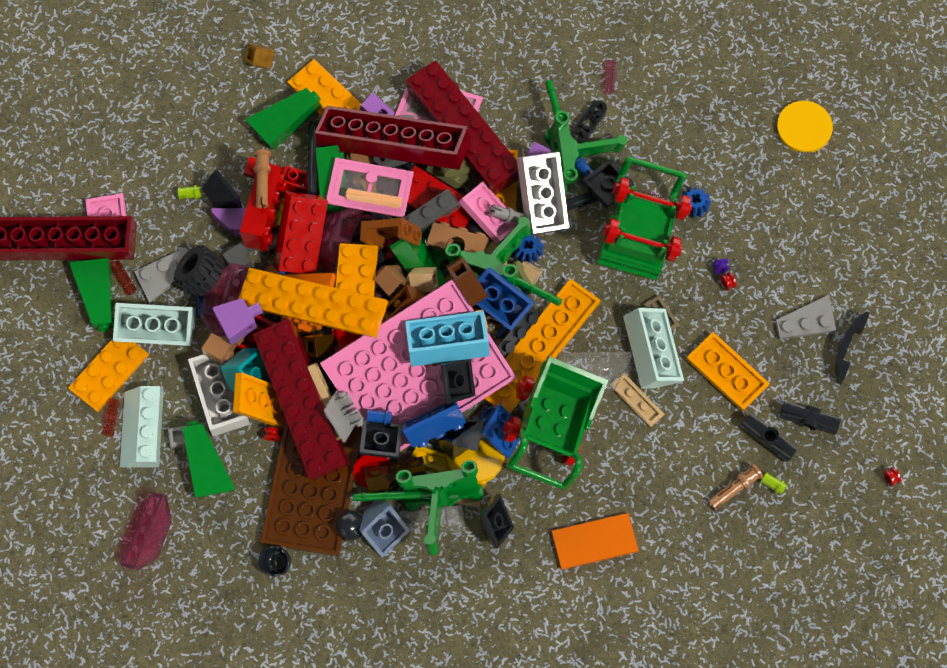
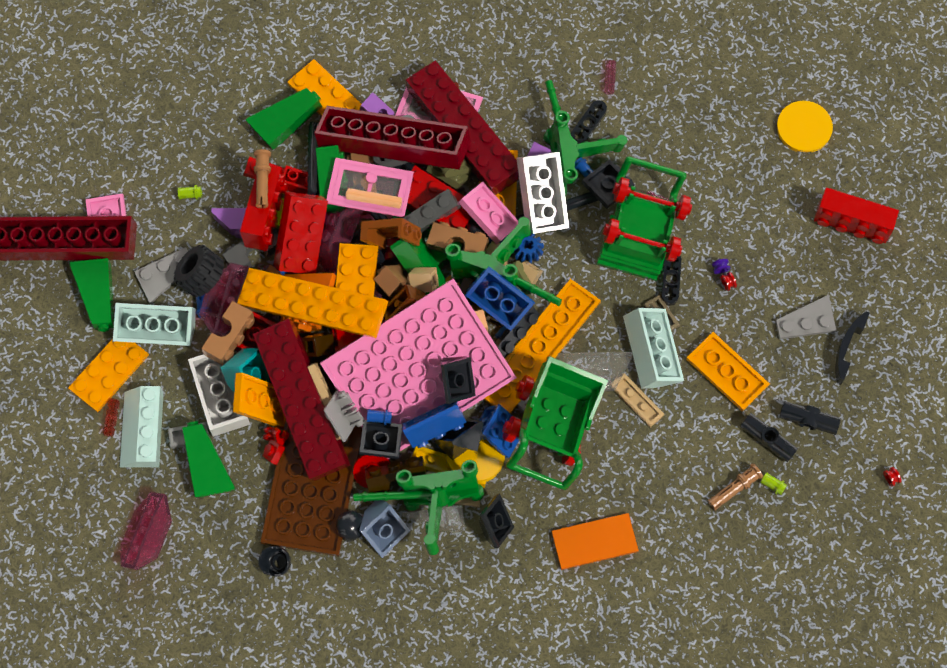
(123, 278): clear red axle -> none
(221, 192): black slope -> none
(237, 318): medium lavender torso -> none
(259, 55): pearl gold panel -> none
(275, 448): none -> red plate
(447, 338): medium azure slope -> none
(467, 281): reddish brown slope -> none
(506, 214): light grey pin -> none
(675, 292): none -> black beam
(703, 201): blue gear -> none
(856, 216): none -> red brick

